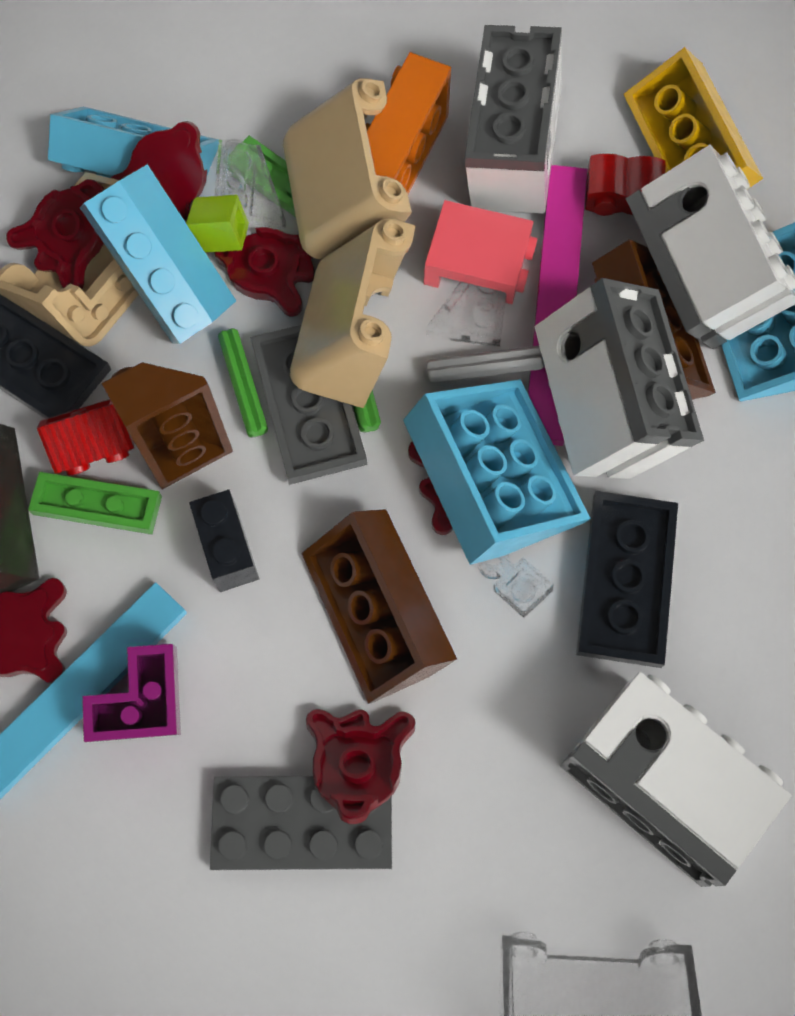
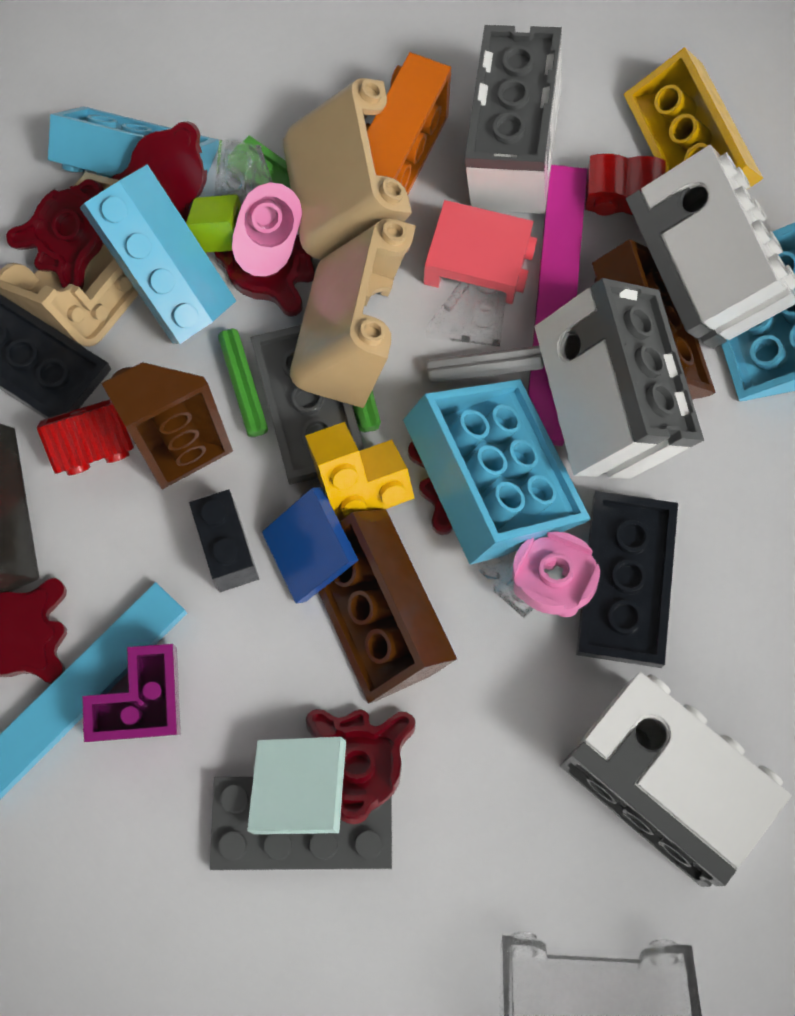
(95, 503): bright green plate -> none
(266, 229): none -> bright pink piece
(297, 786): none -> light aqua tile
(309, 545): none -> blue tile
(356, 478): none -> yellow brick
(550, 595): none -> bright pink plate

